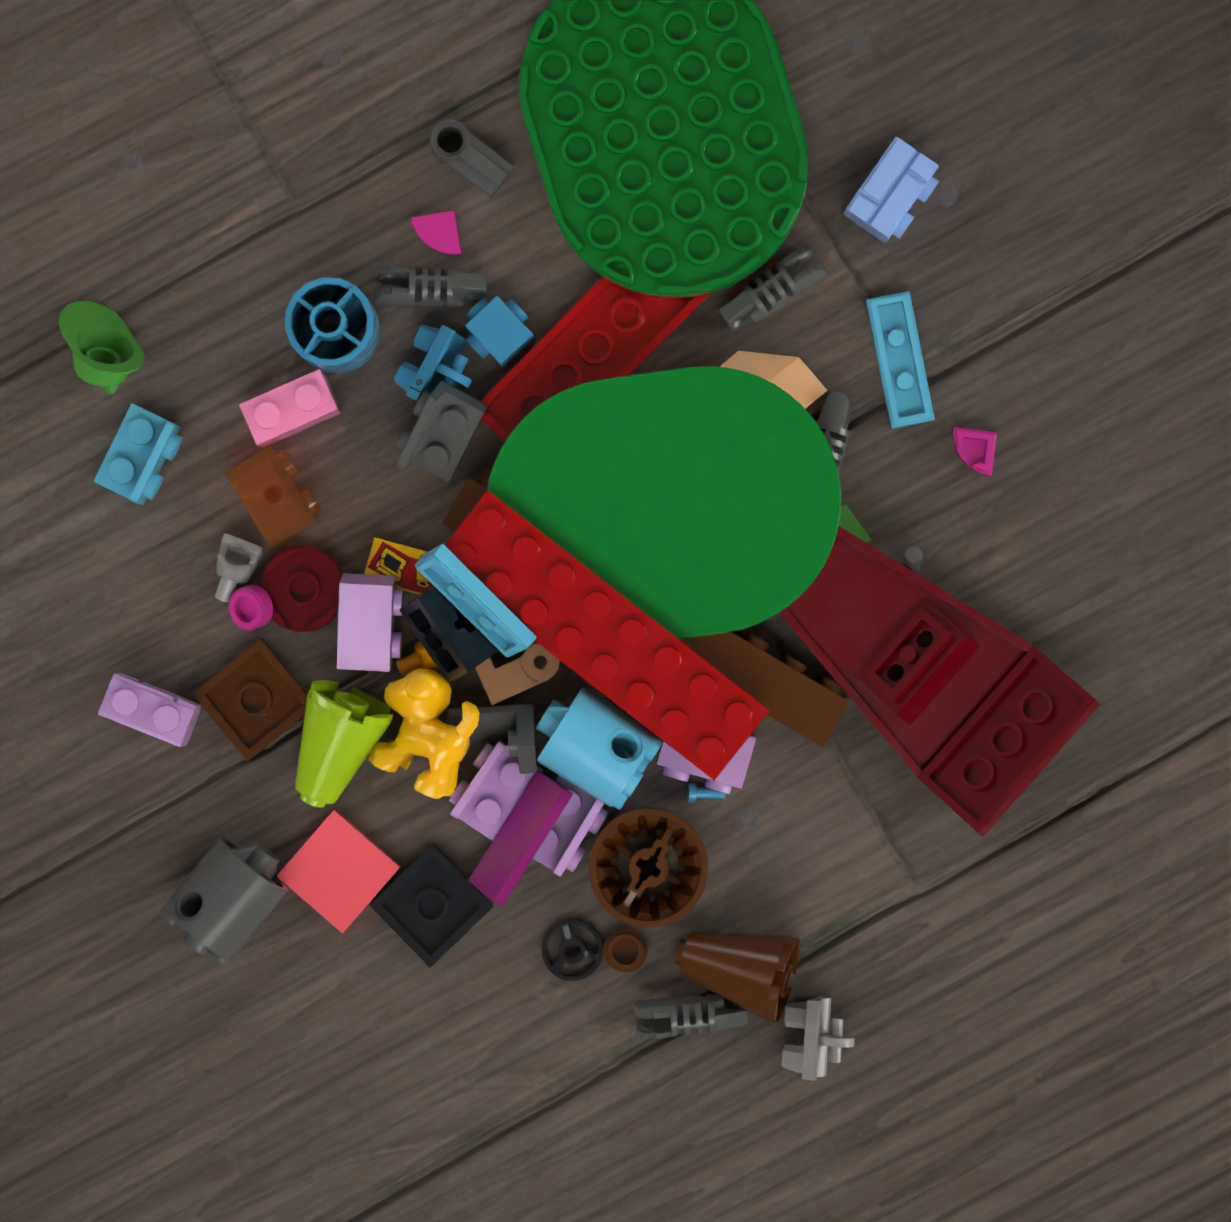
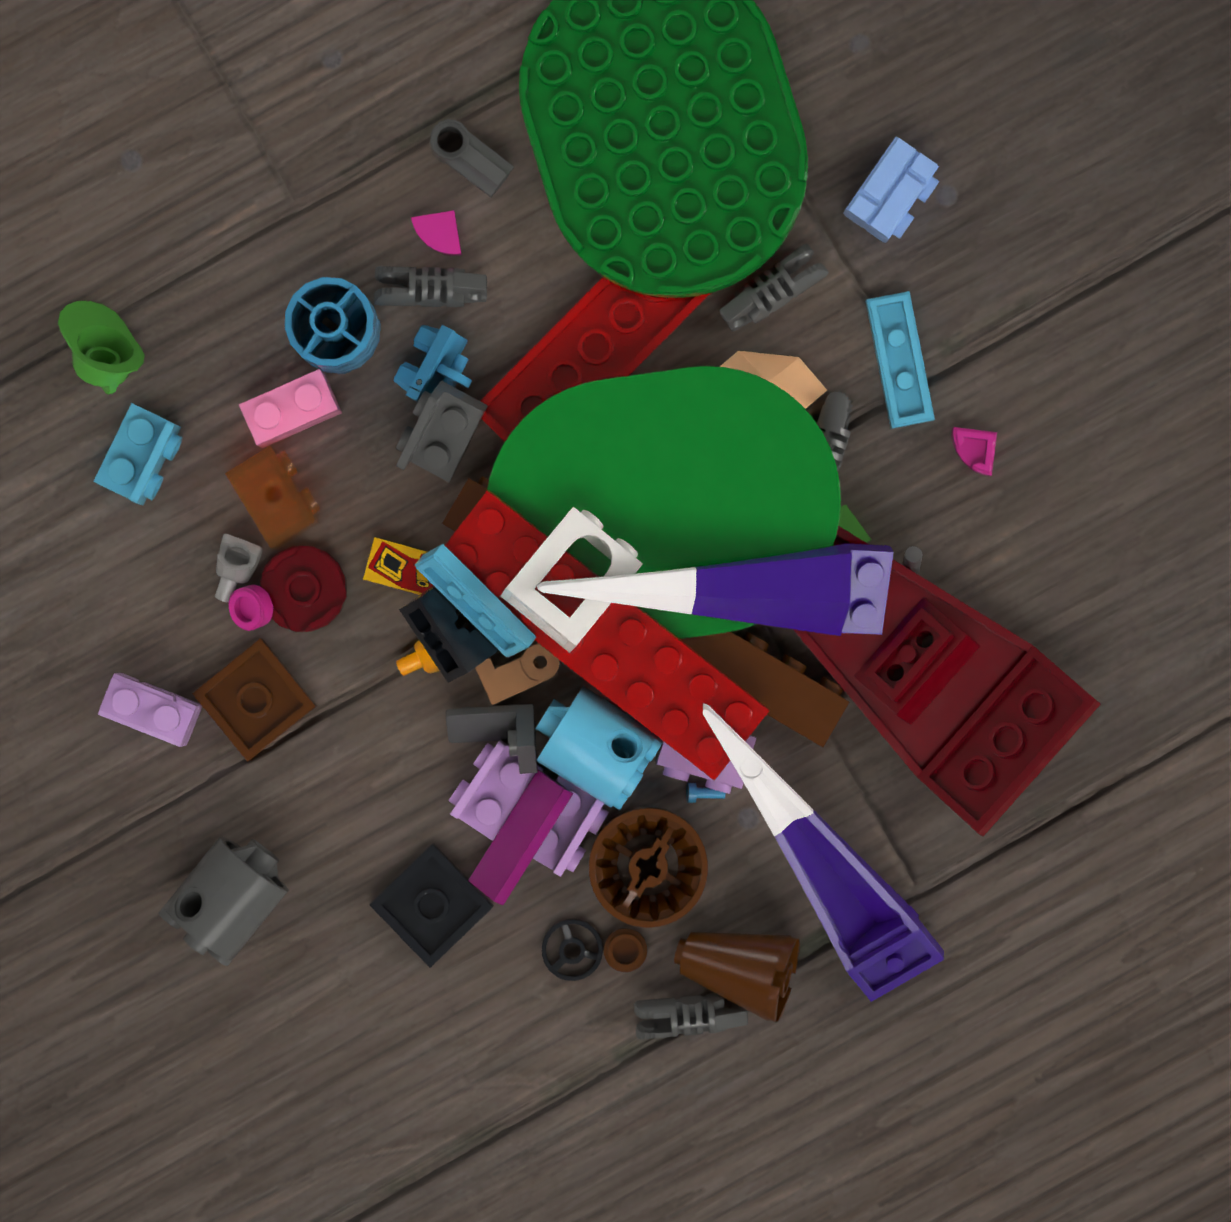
(336, 739): lime cone -> none
(338, 871): coral tile -> none
(368, 622): lavender brick -> none
(420, 701): yellow animal -> none
(497, 329): dark azure brick -> none
(542, 612): none -> white panel
(808, 590): none -> dark purple plate
(812, 1055): light grey hips -> none
(861, 913): none -> dark purple plate

